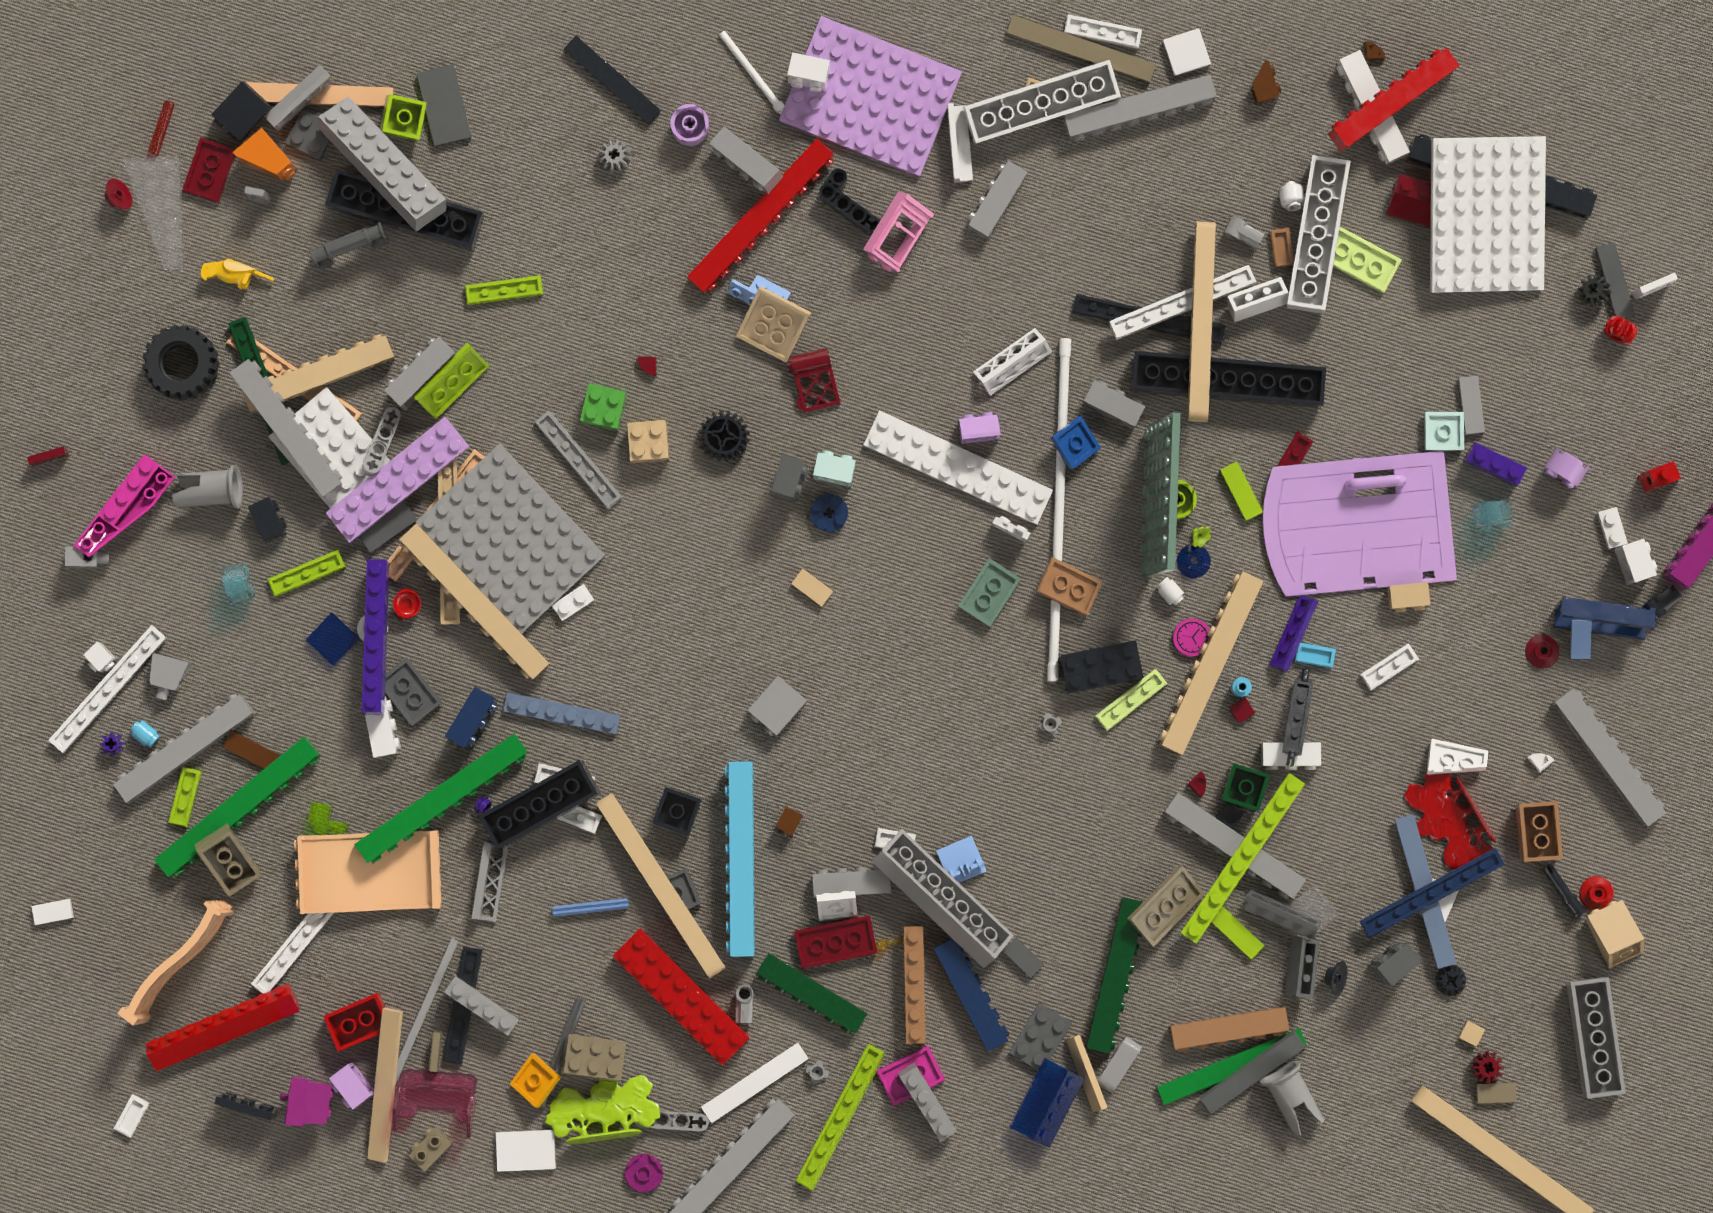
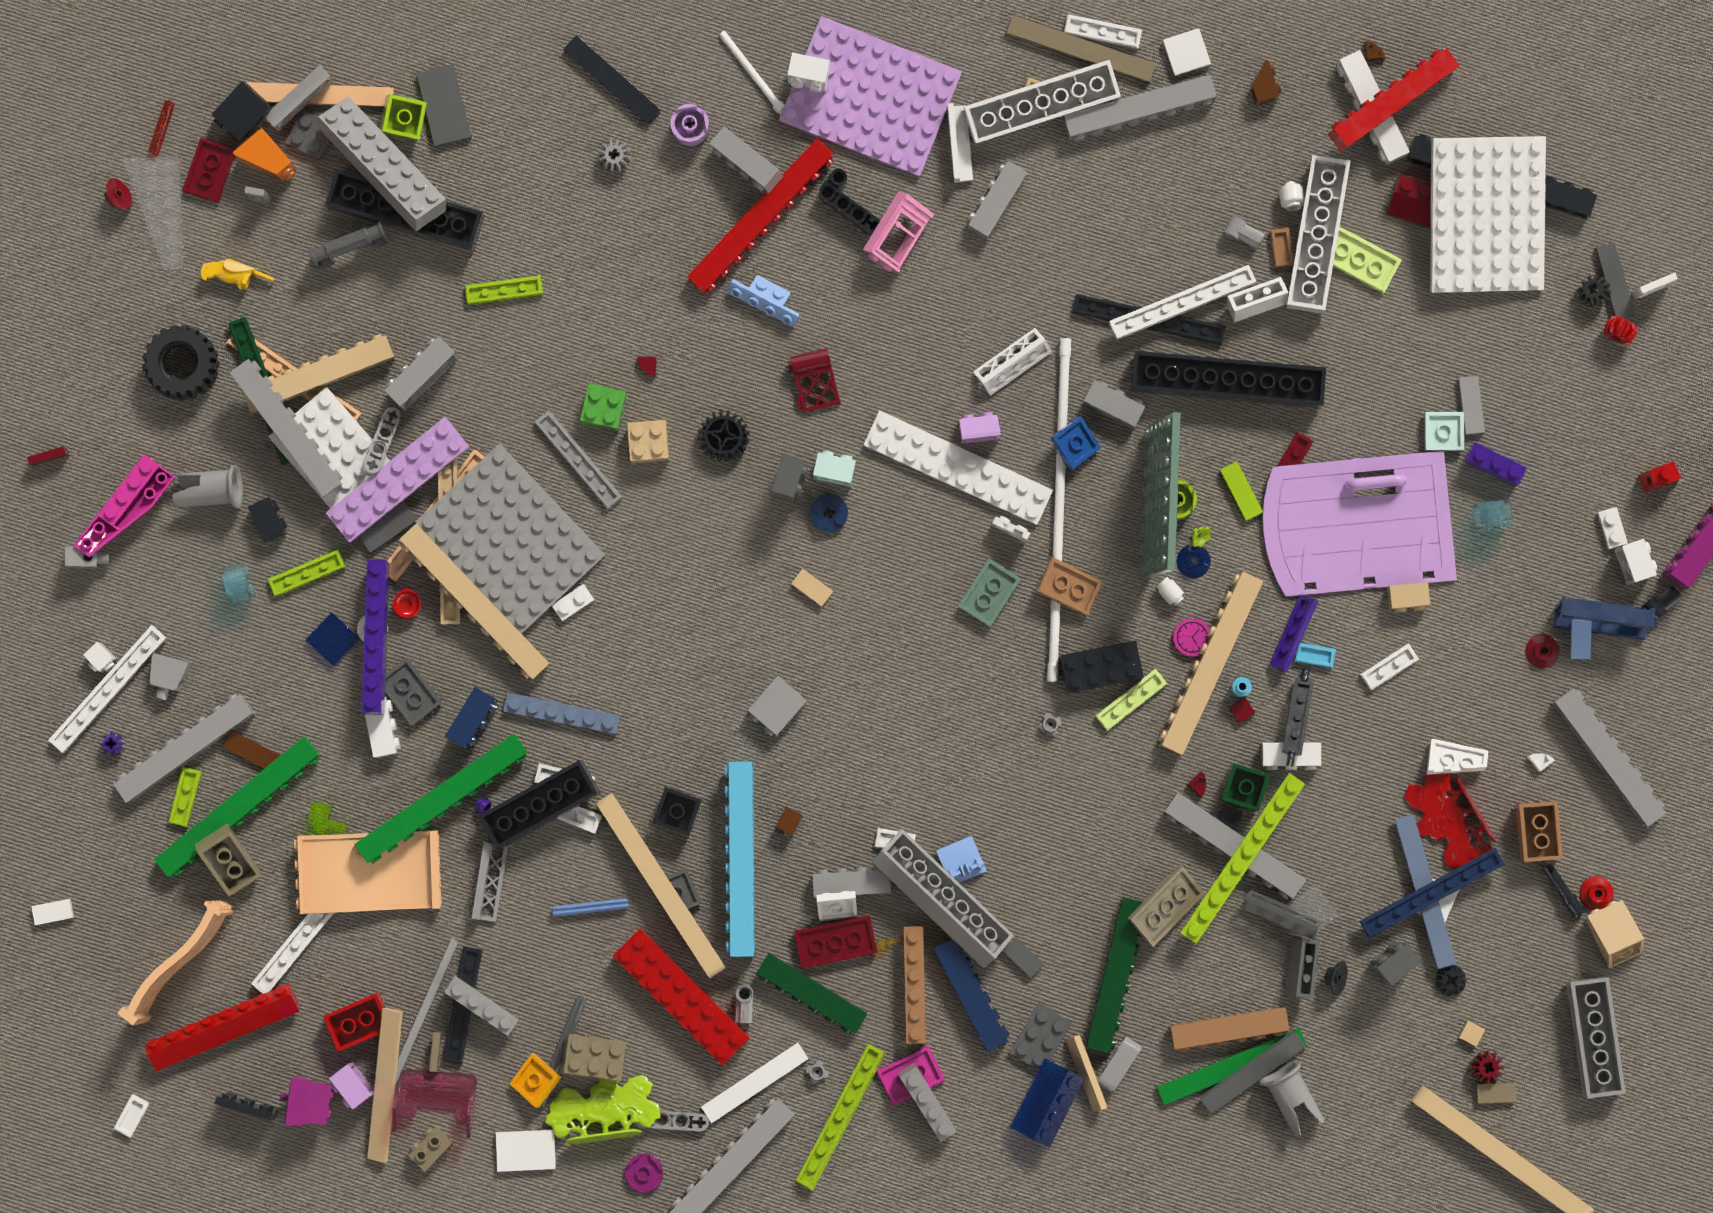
(144, 734): medium azure brick -> none
(451, 380): lime tile -> none
(773, 324): tan plate -> none
(1201, 321): tan beam -> none
(1237, 933): lime tile -> none
(1566, 468): lavender brick -> none

